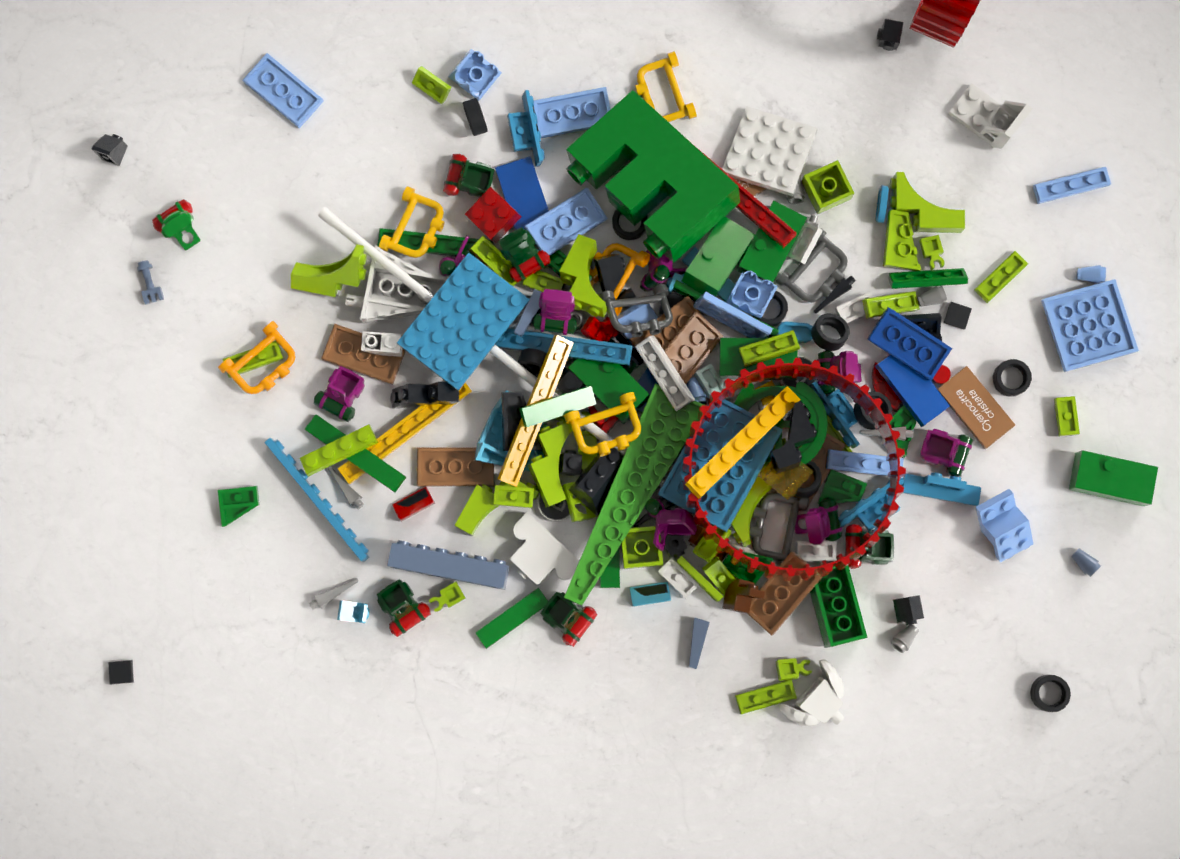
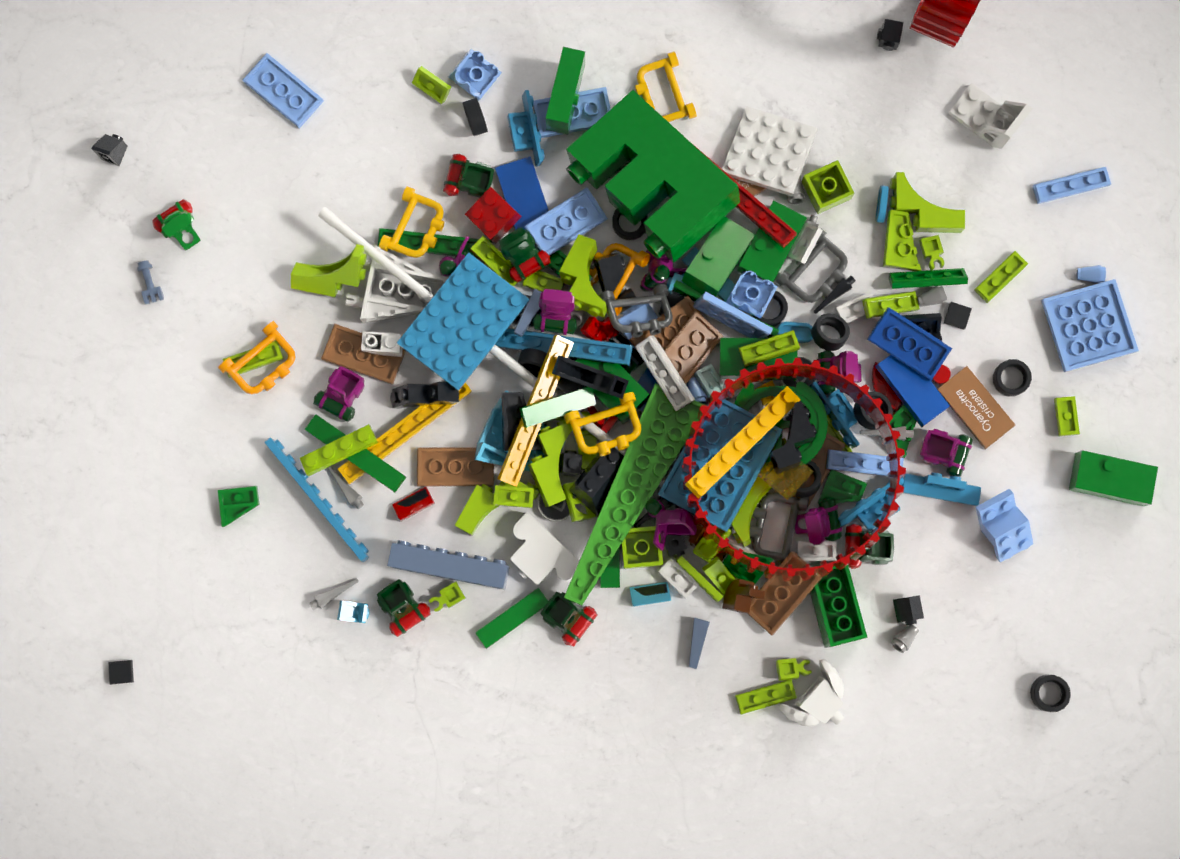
(565, 90): none -> green brick
(590, 377): none -> black arch
(1086, 562): sand blue cone -> none

